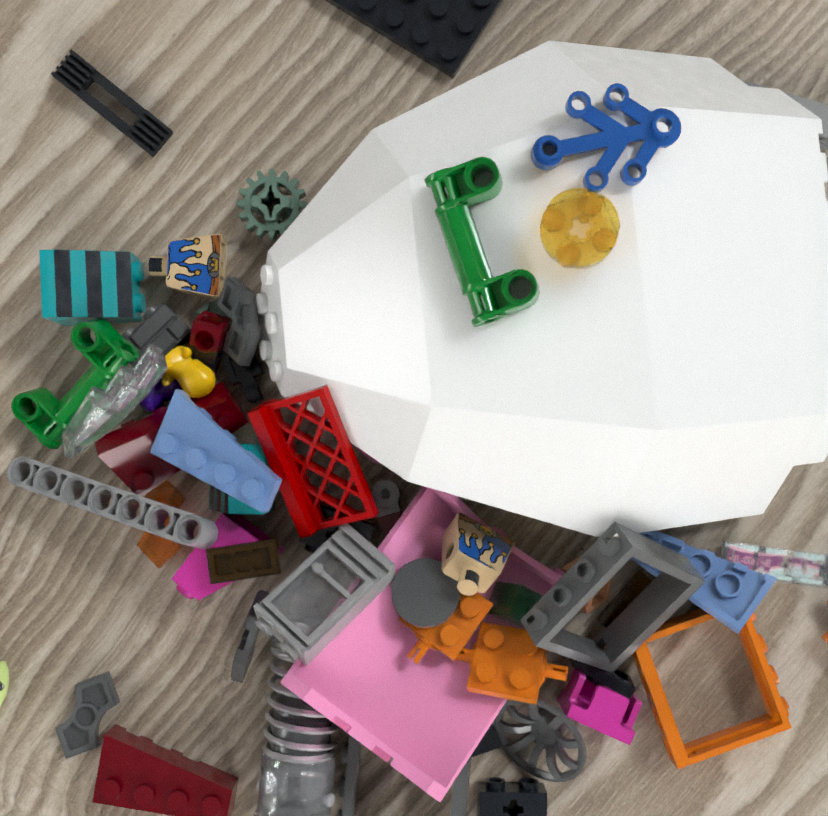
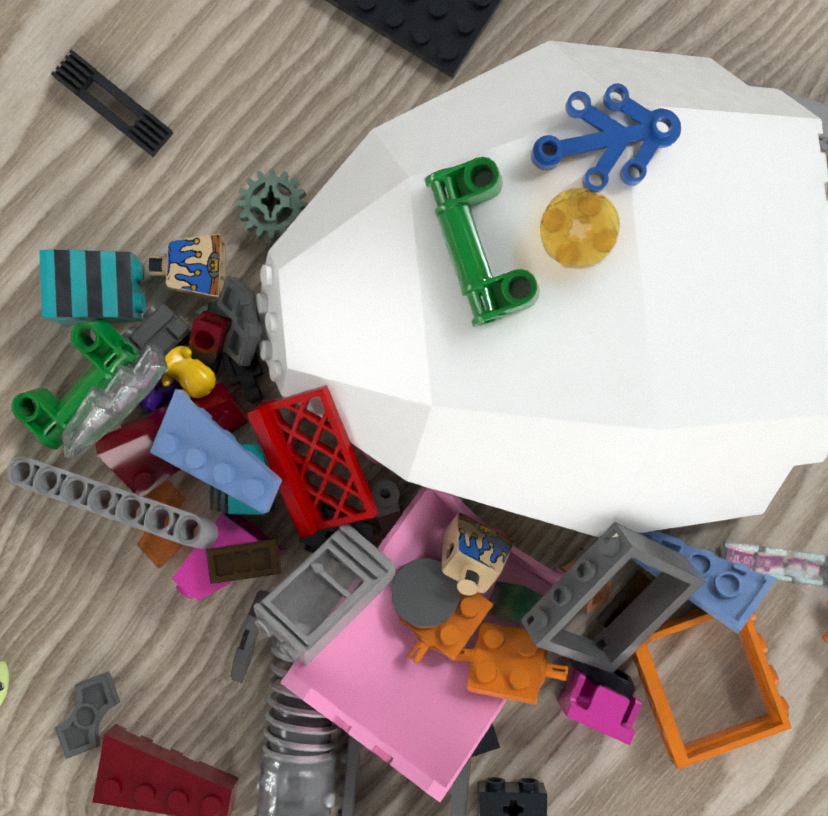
(546, 730): dark grey wheel -> none

